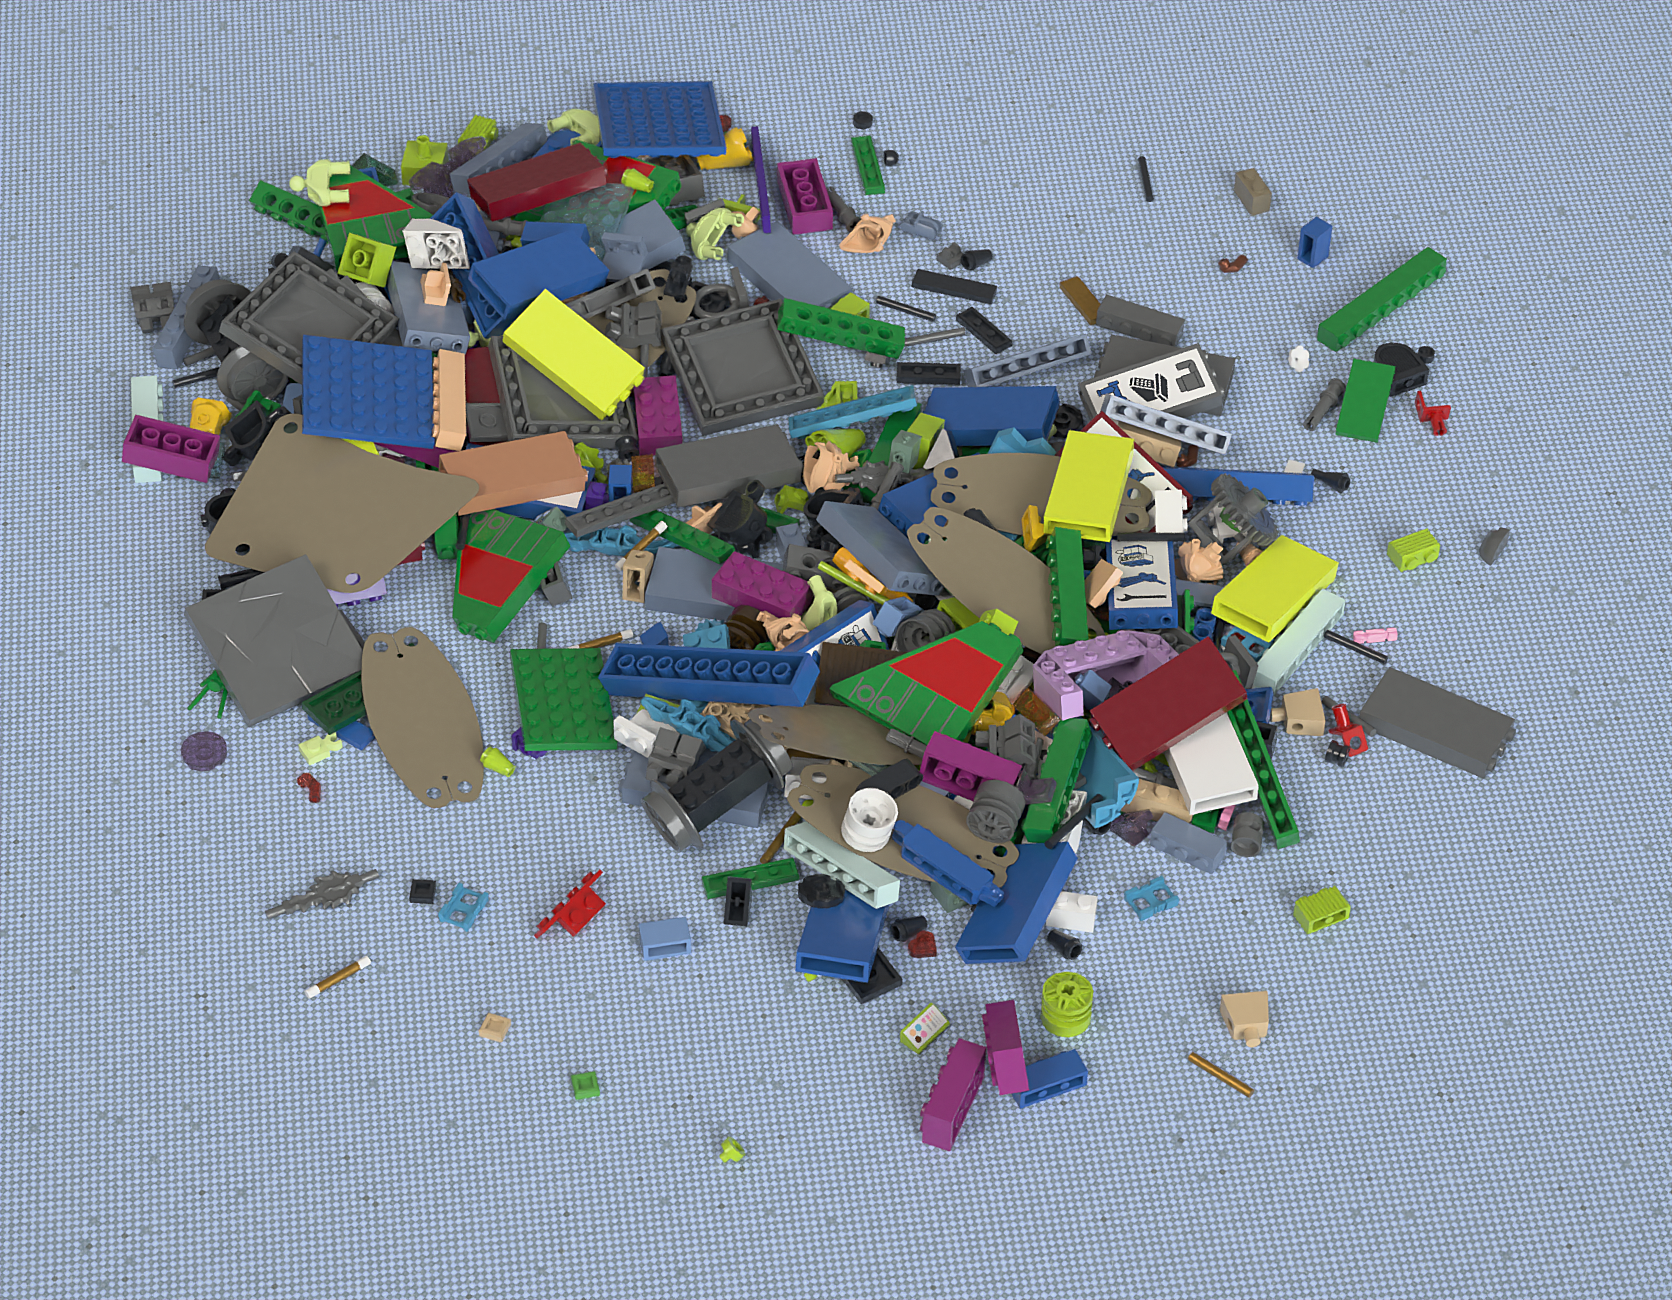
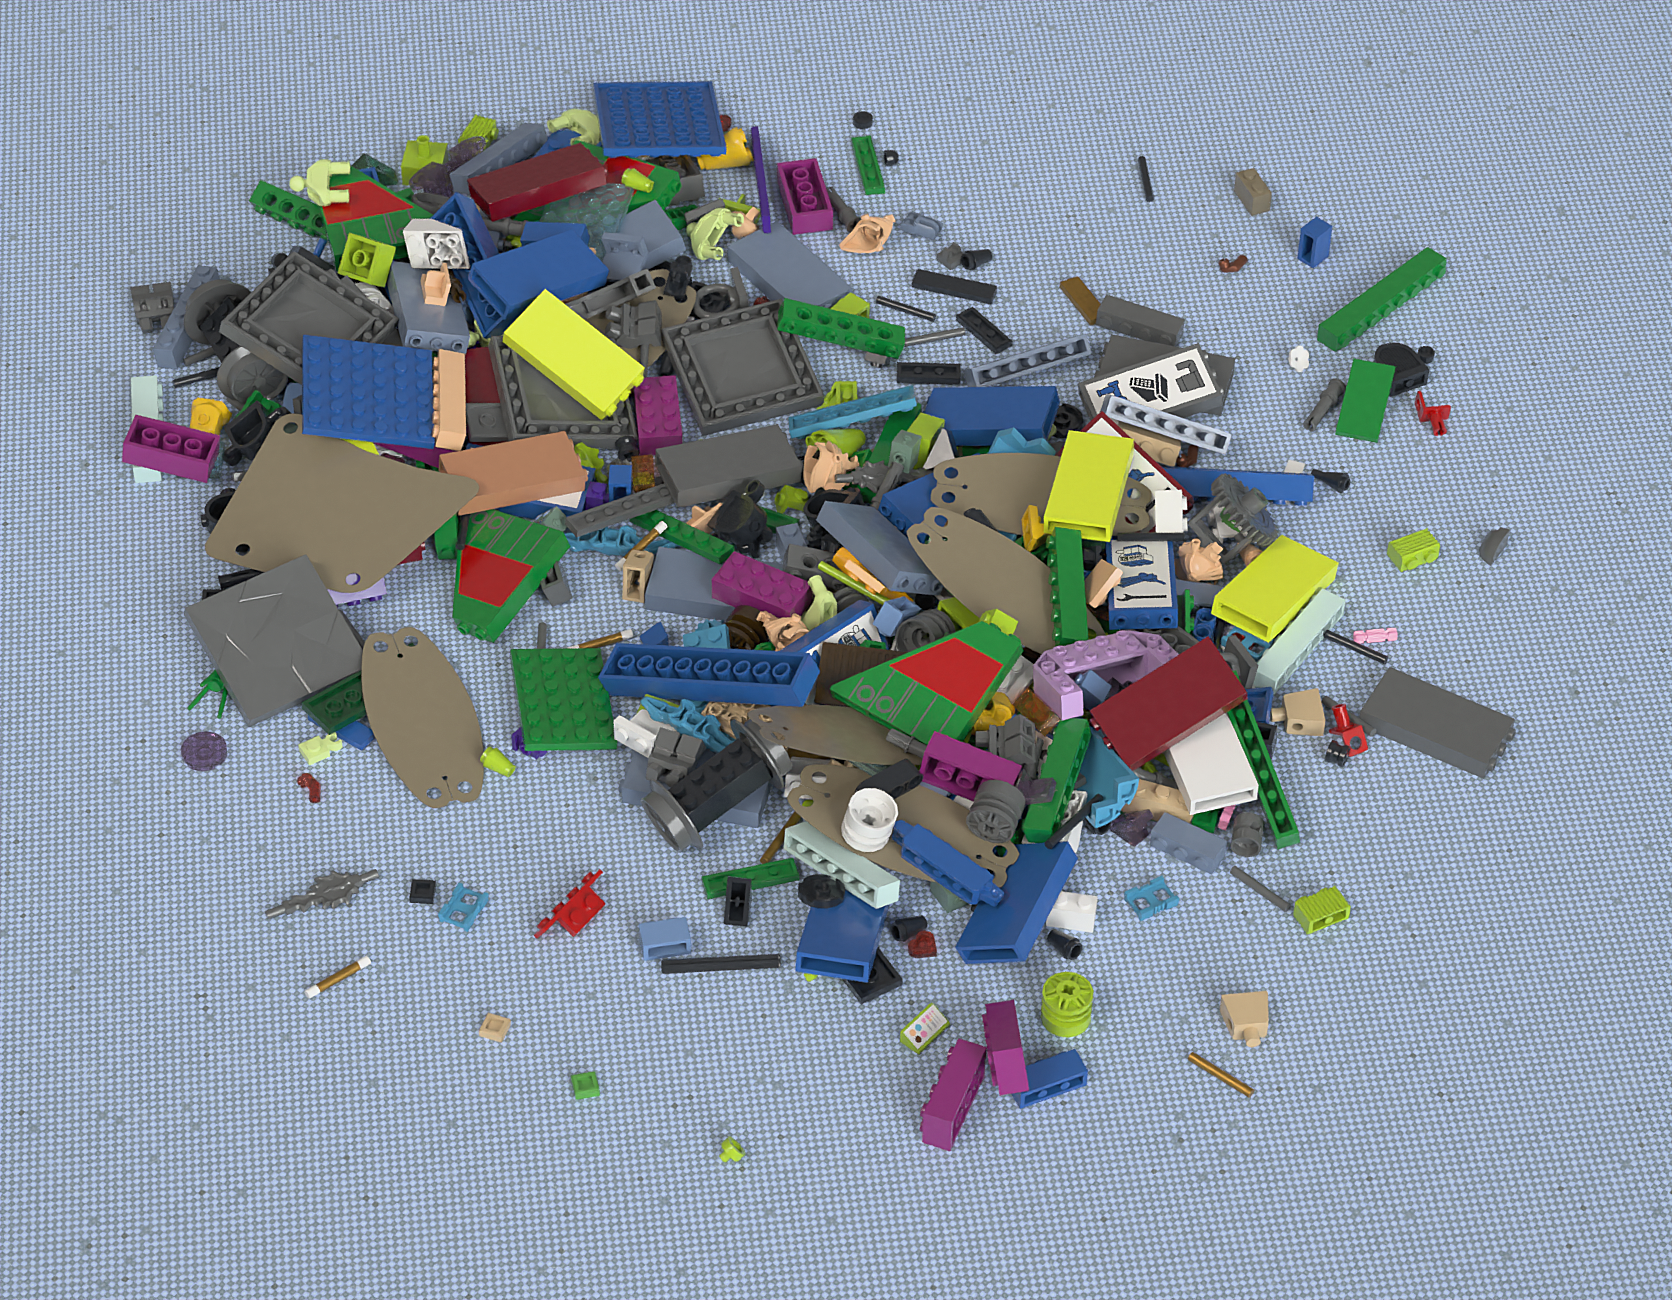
(722, 963): none -> black axle
(1259, 888): none -> dark grey bar

